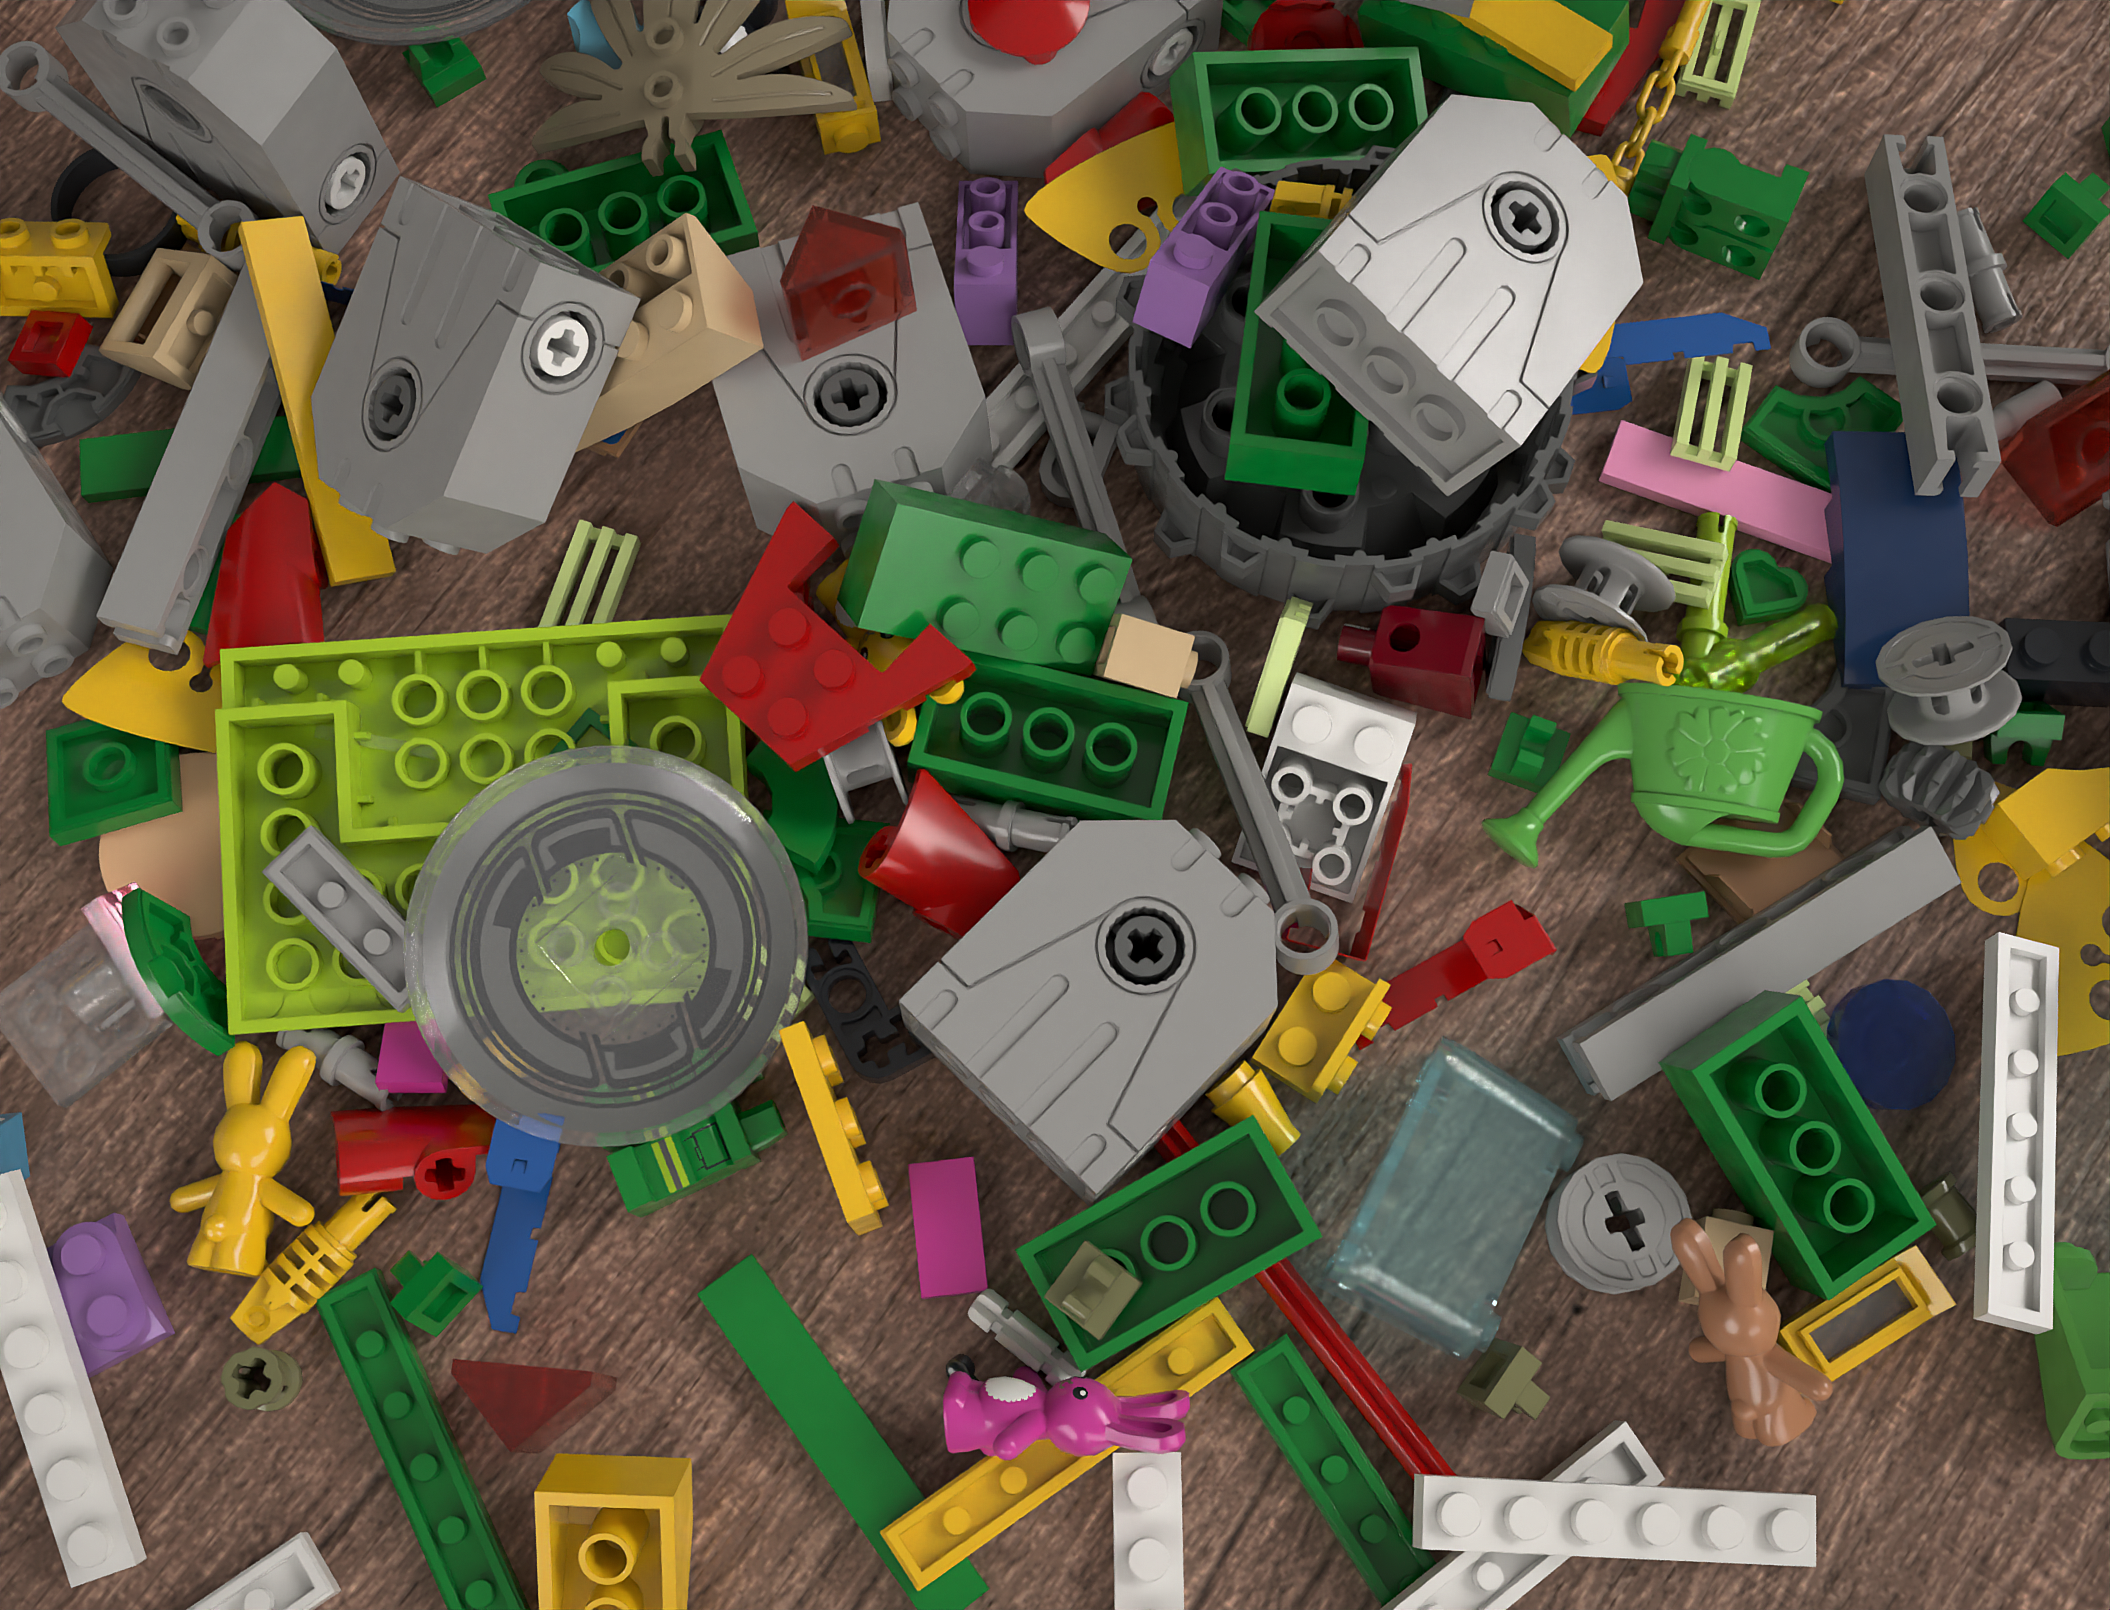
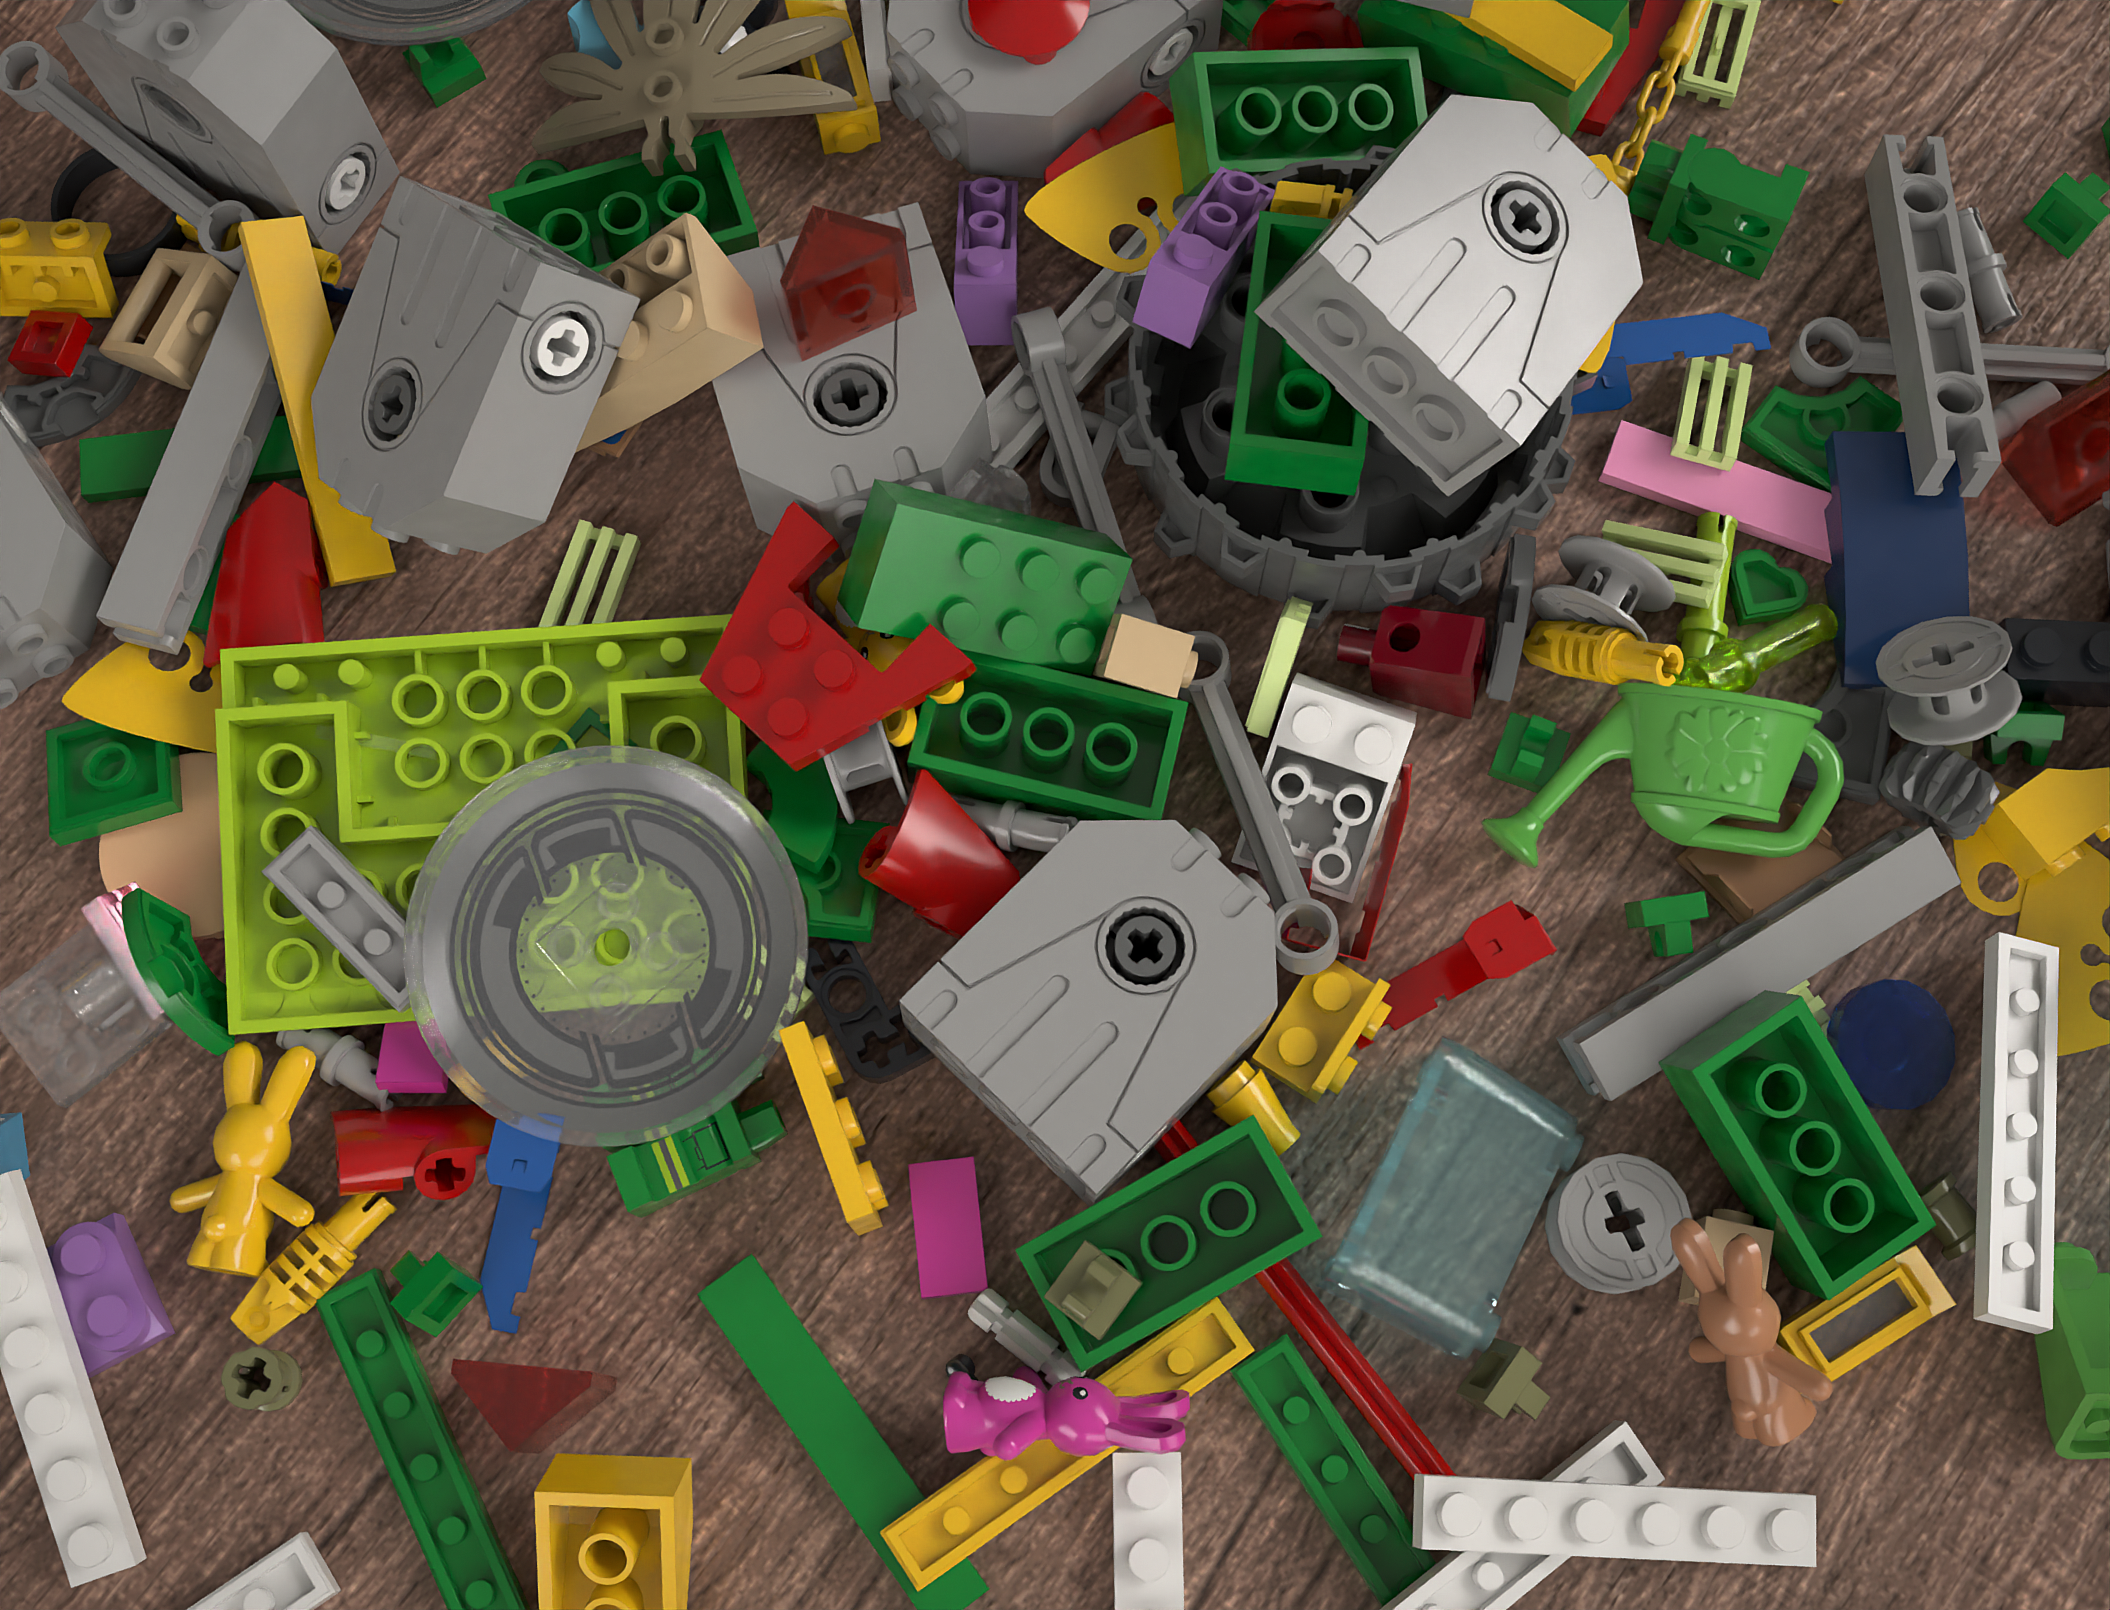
(1500, 594): light grey tile -> none

